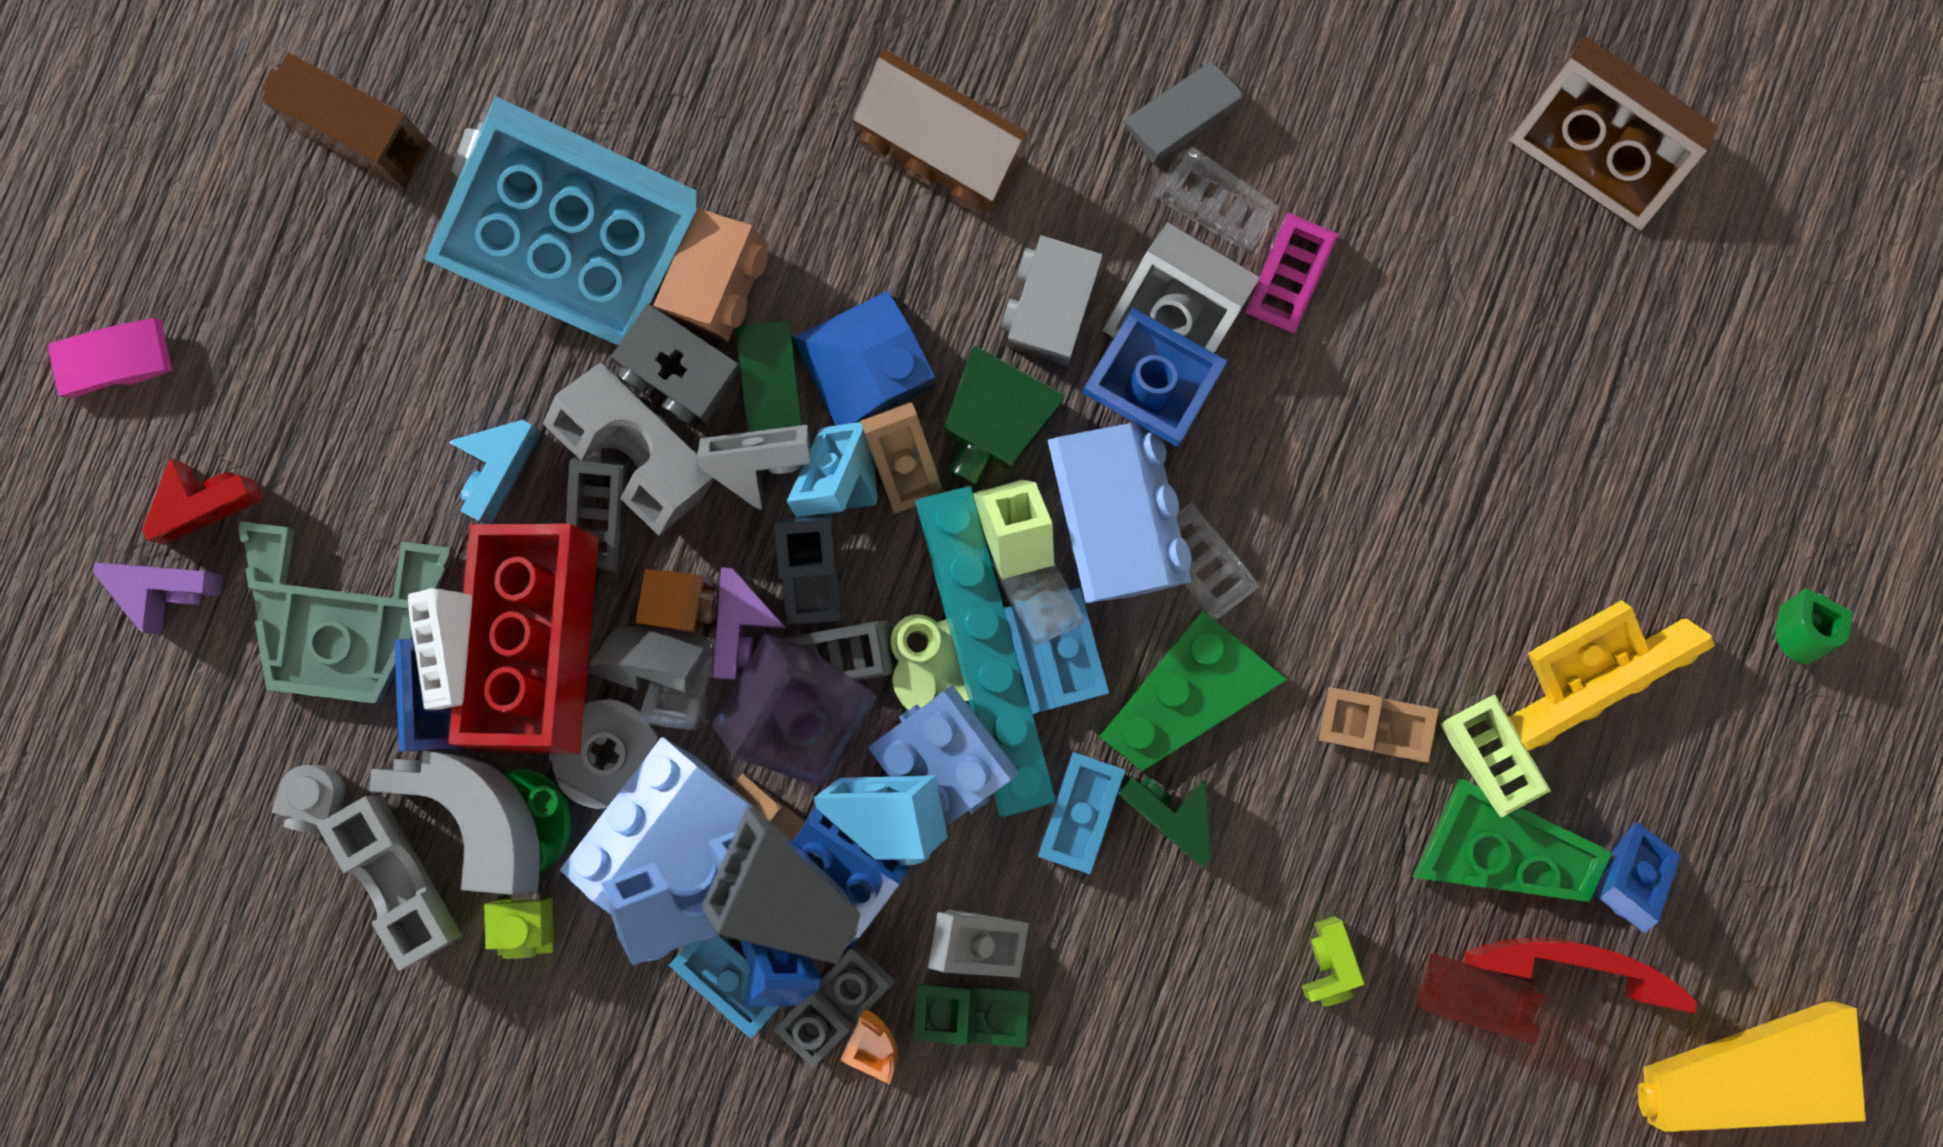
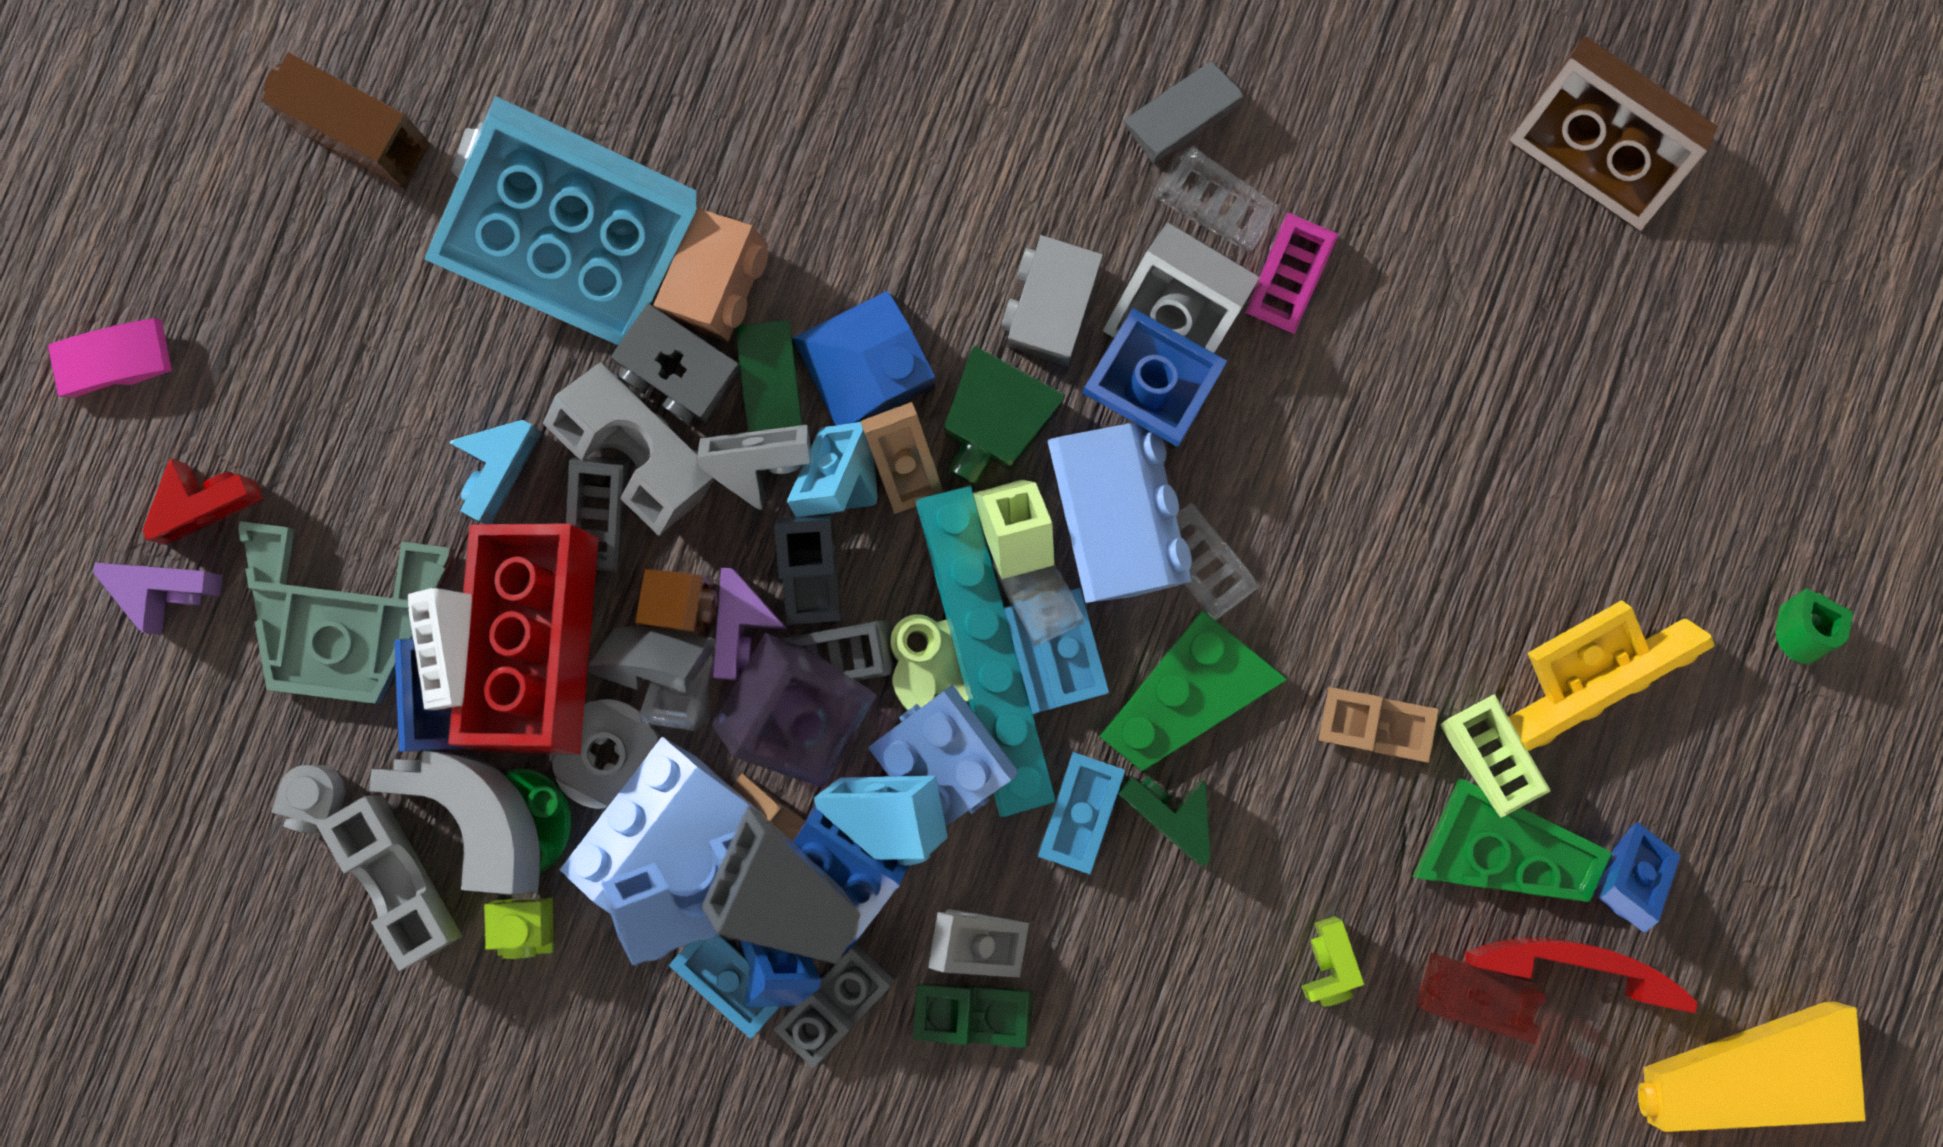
(872, 1048): orange tile -> none
(938, 133): slope -> none

